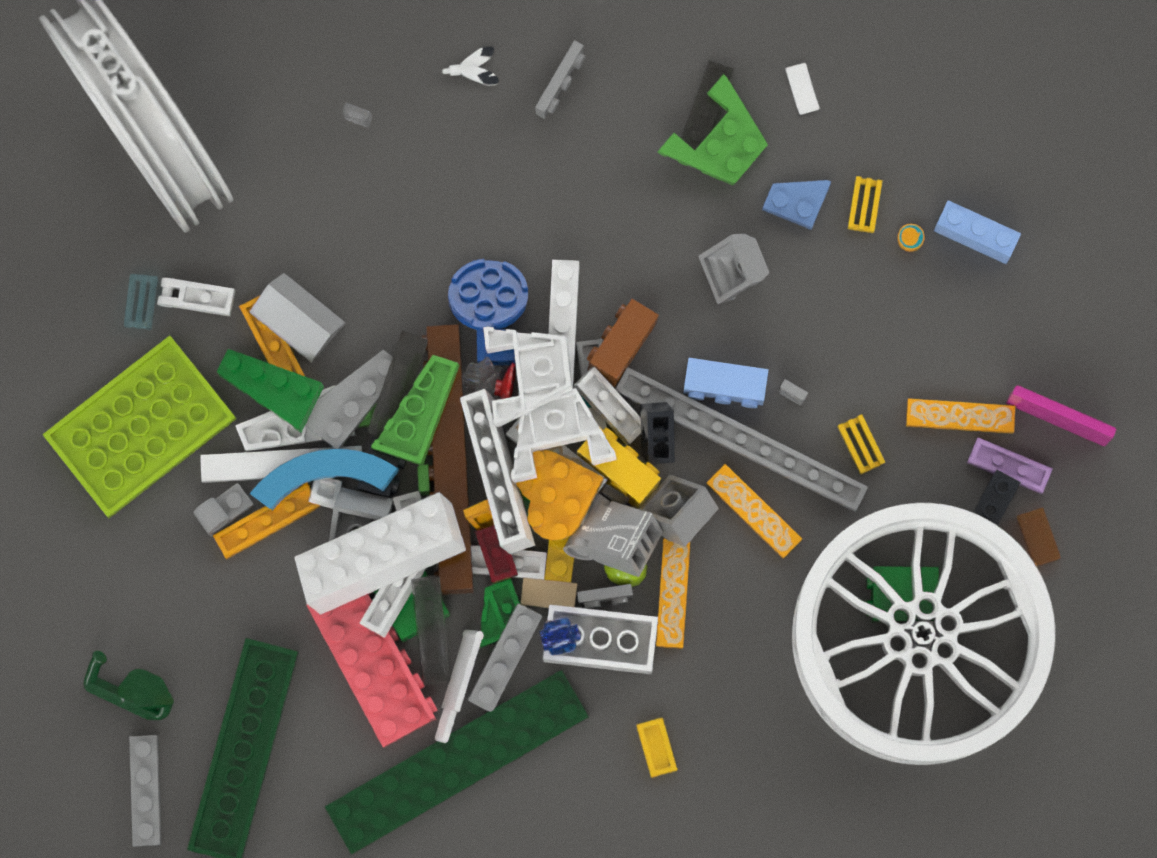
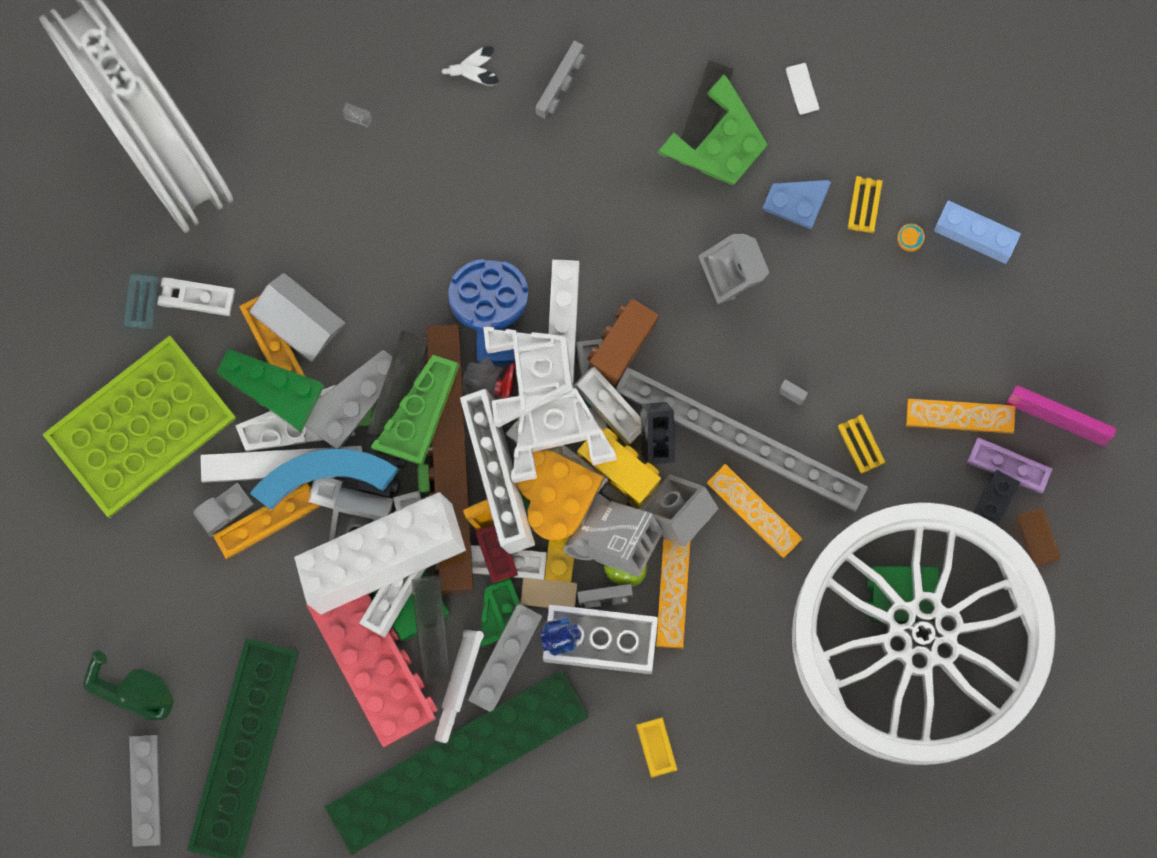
(725, 382): light blue brick -> none

